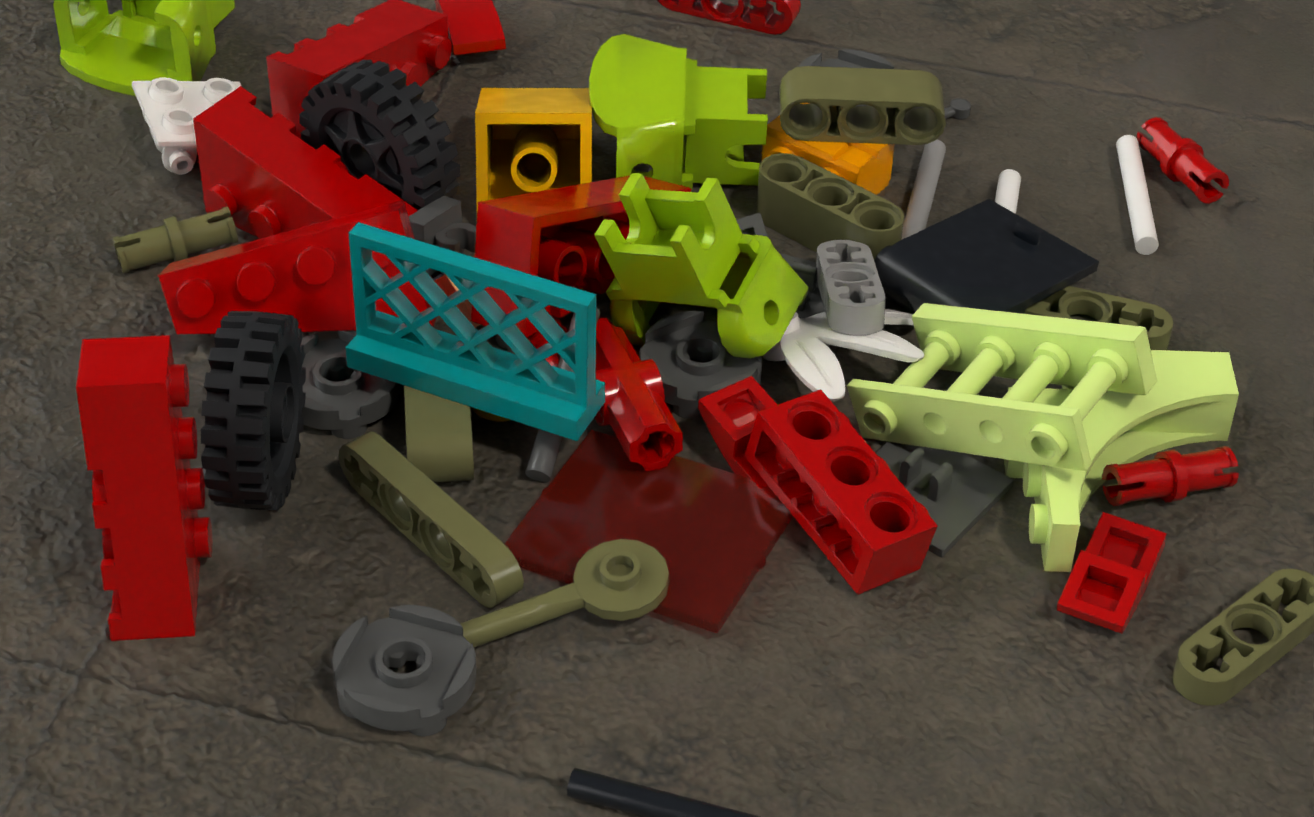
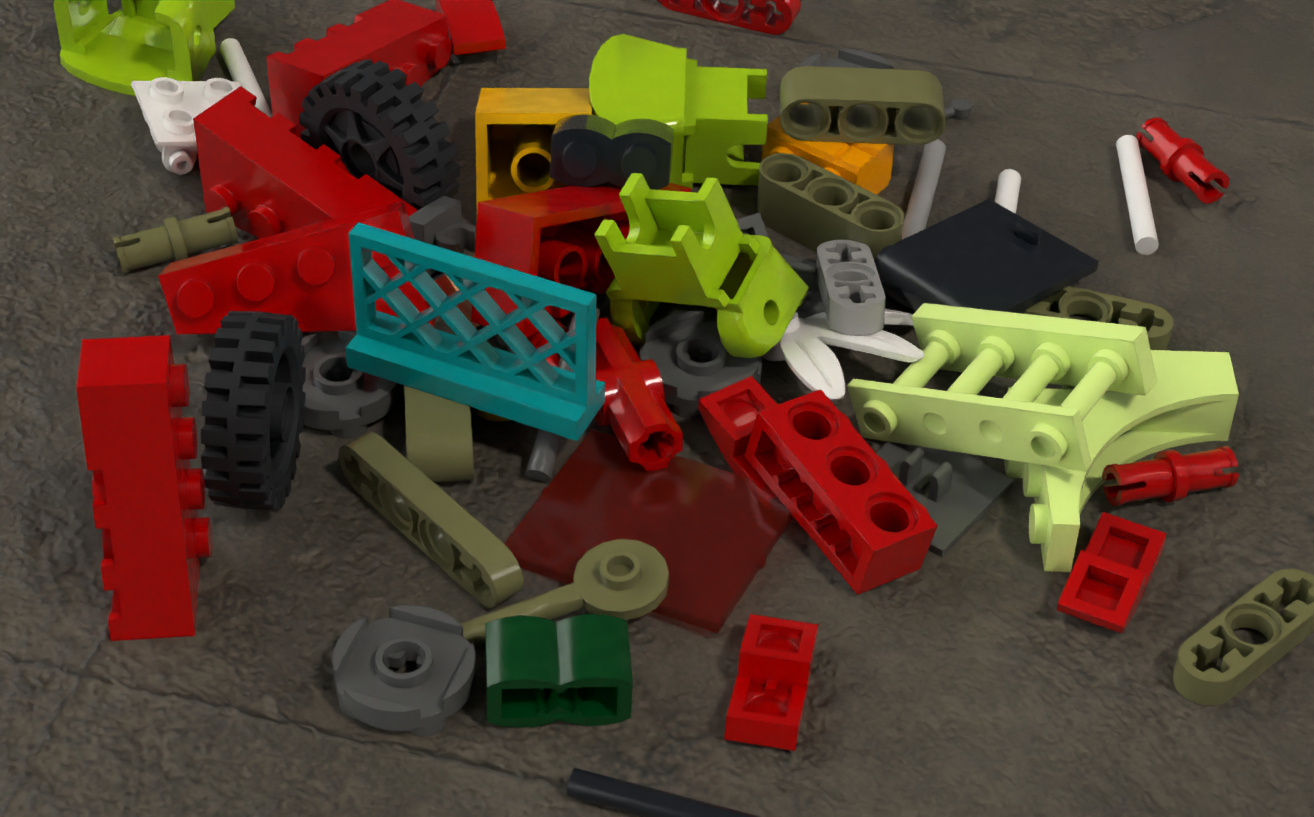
(241, 71): none -> white bar
(558, 671): none -> dark green brick
(595, 150): none -> black brick
(771, 682): none -> red slope

